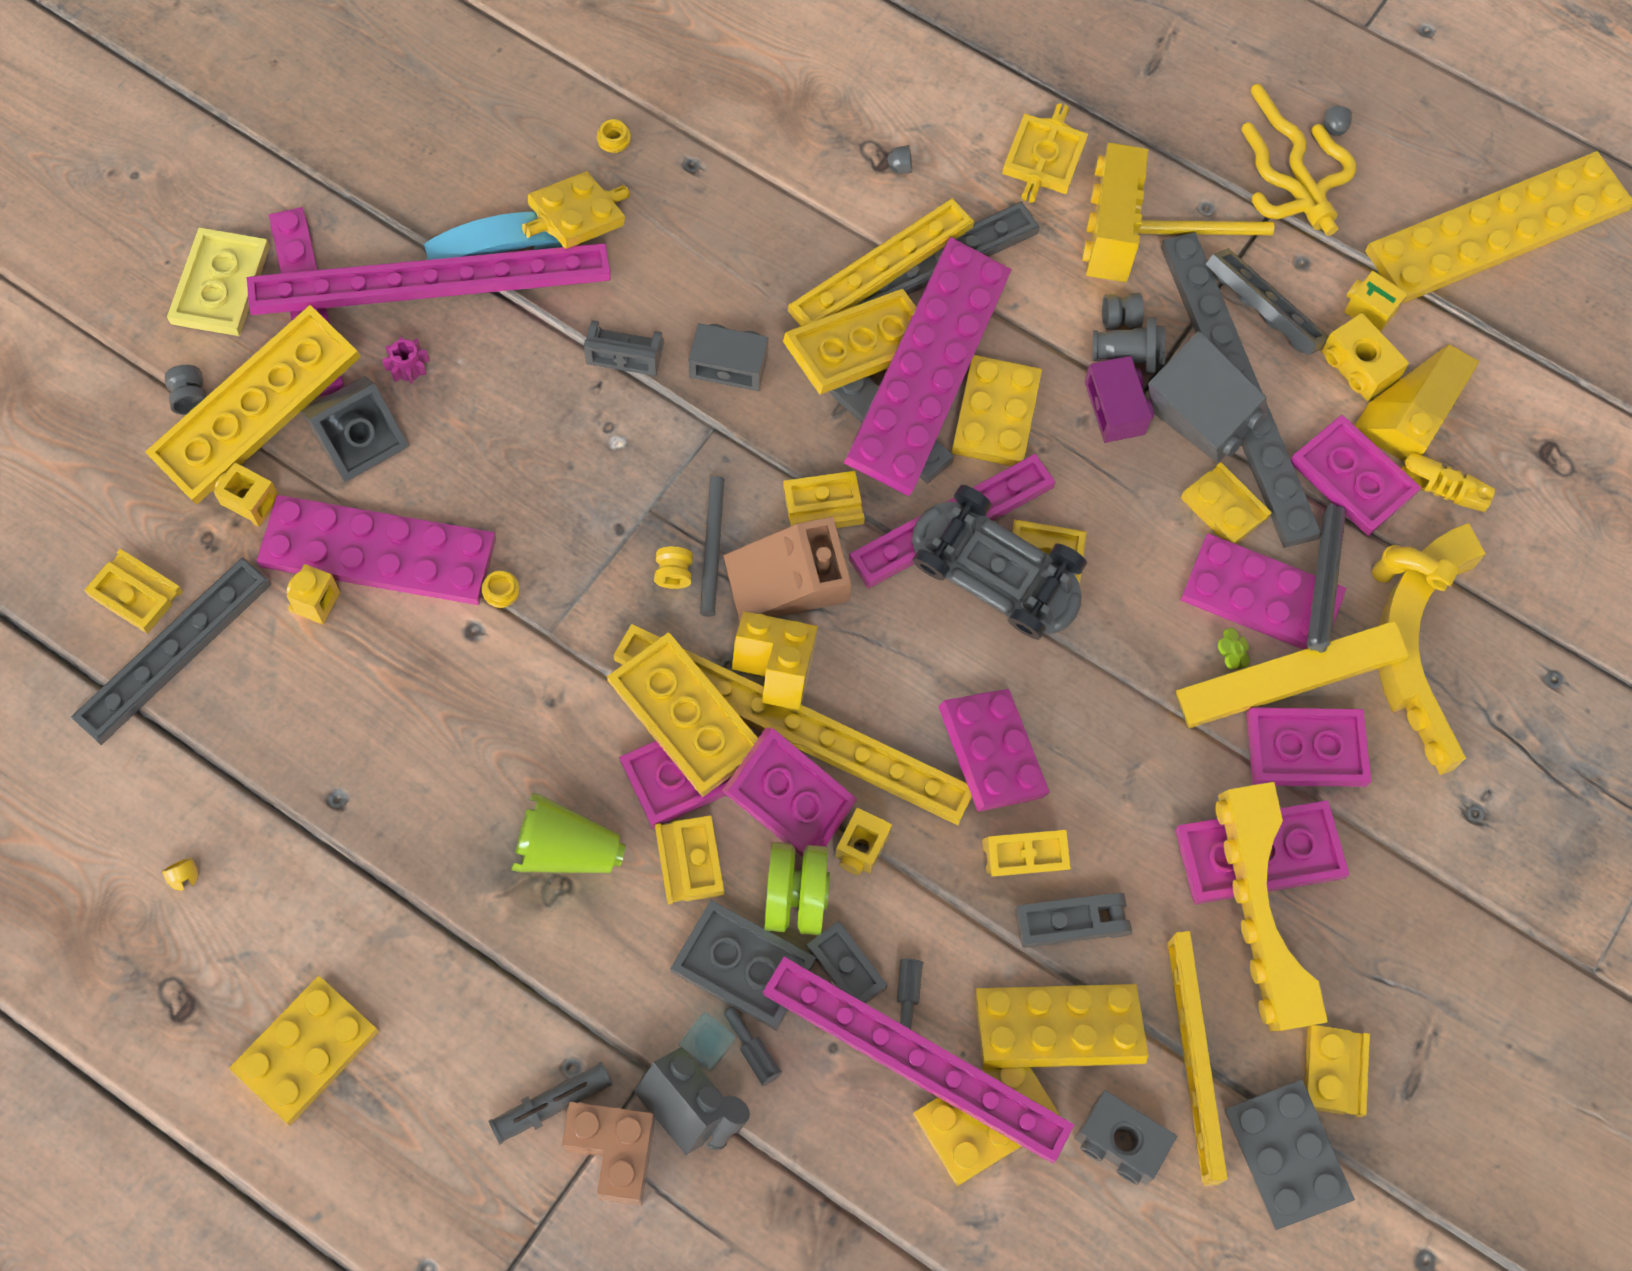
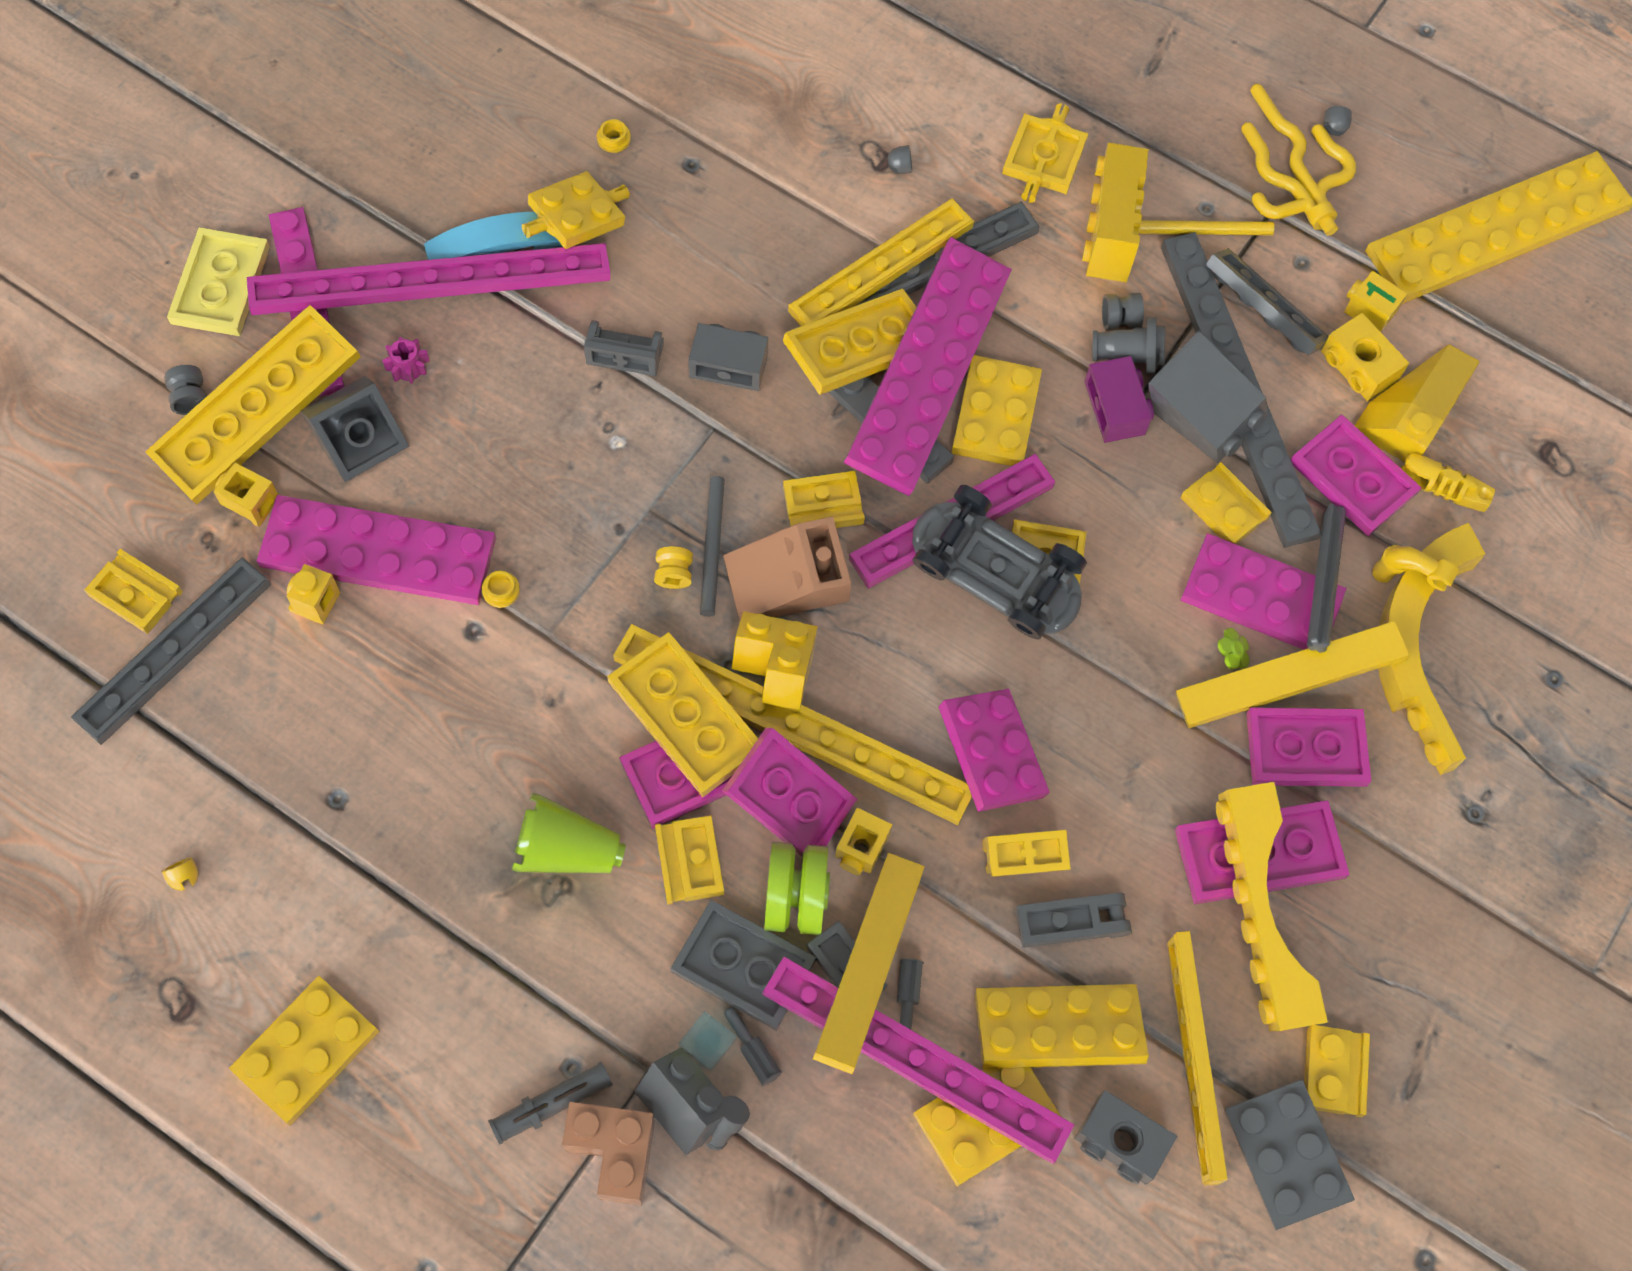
(869, 964): none -> yellow tile

